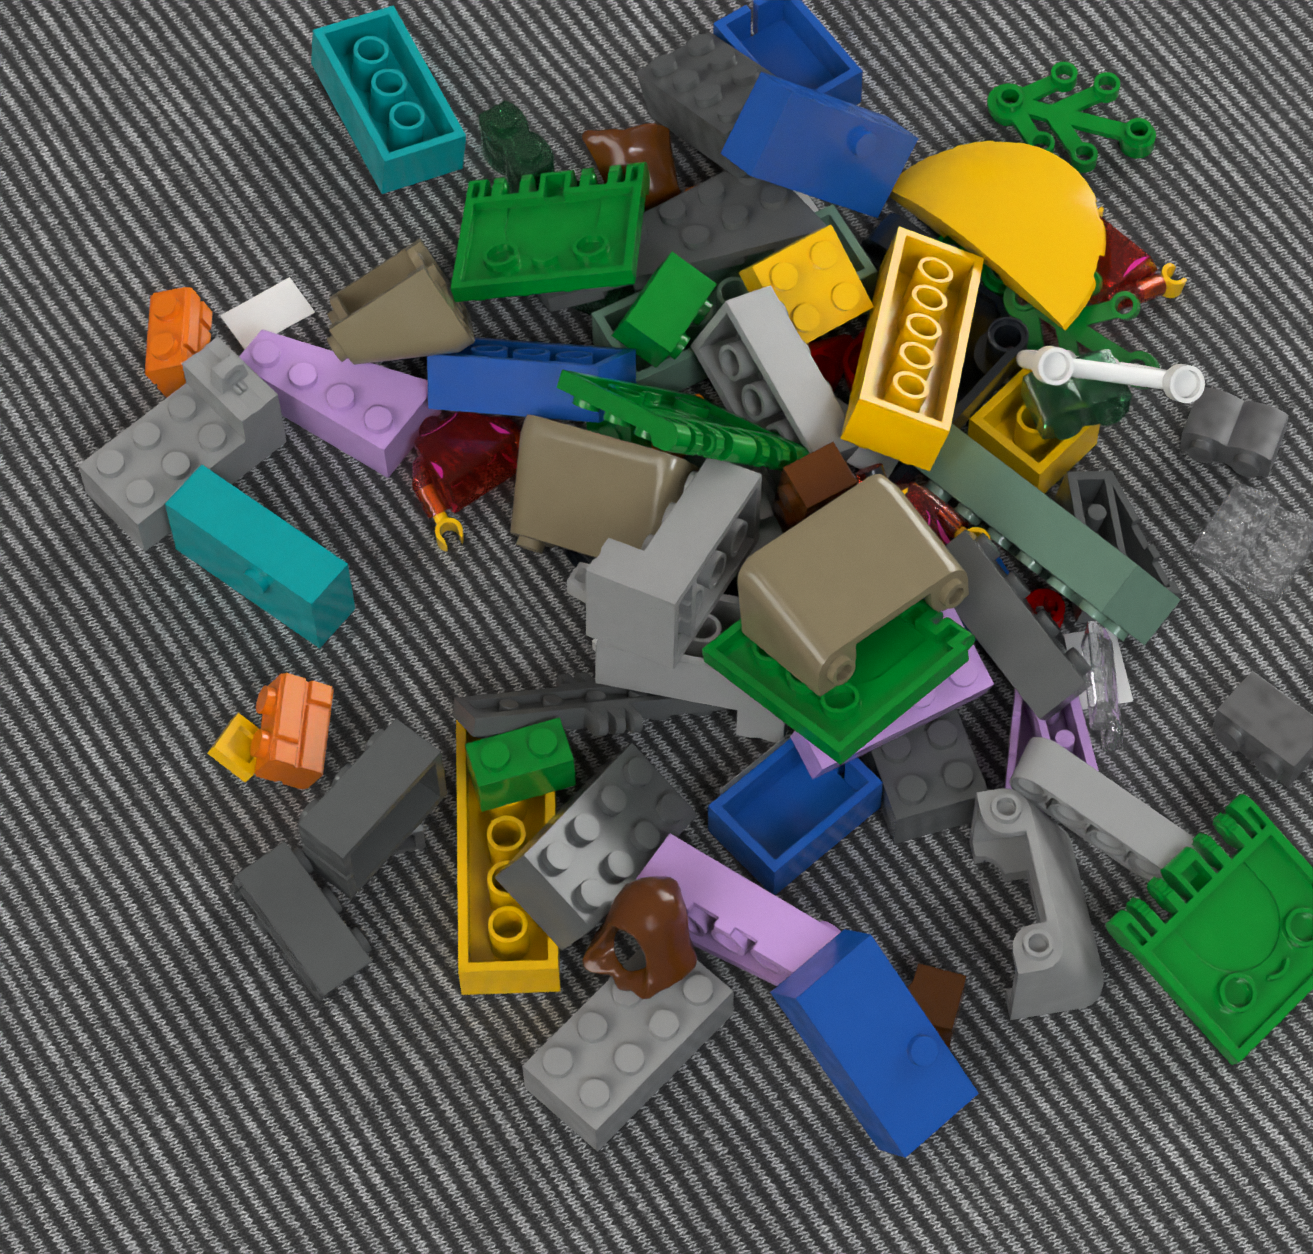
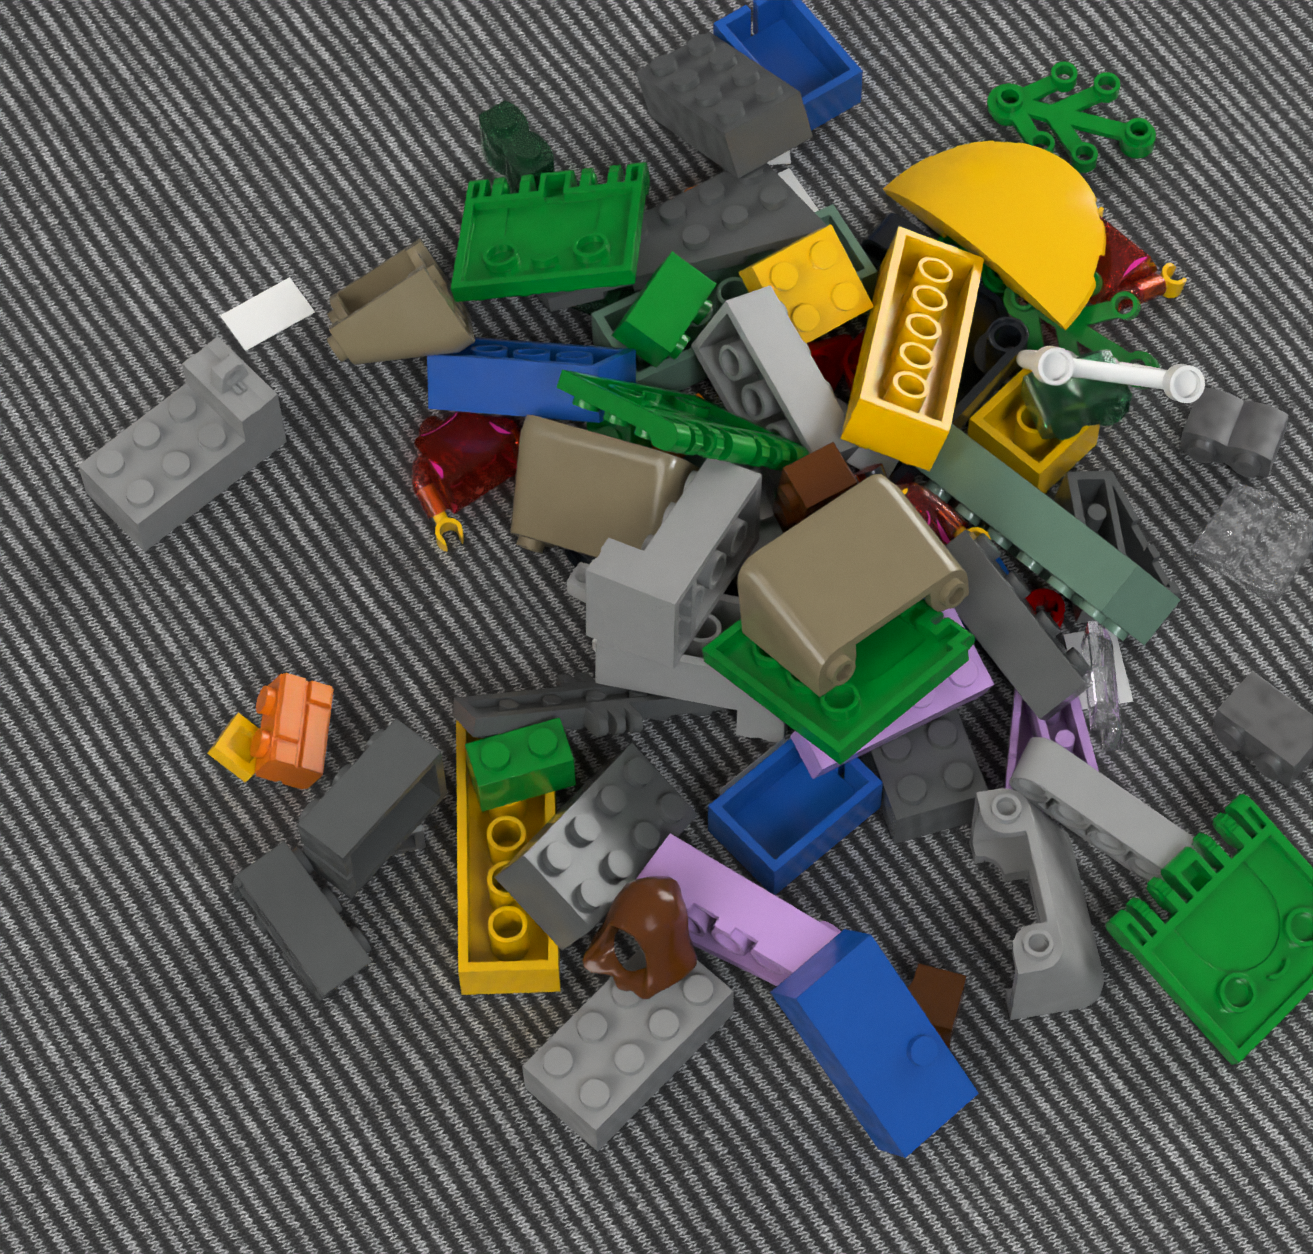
(176, 331): orange brick -> none
(260, 556): teal brick -> none
(353, 407): lavender wedge -> none
(388, 99): teal brick -> none
(637, 144): reddish brown piece -> none
(818, 145): blue brick -> none

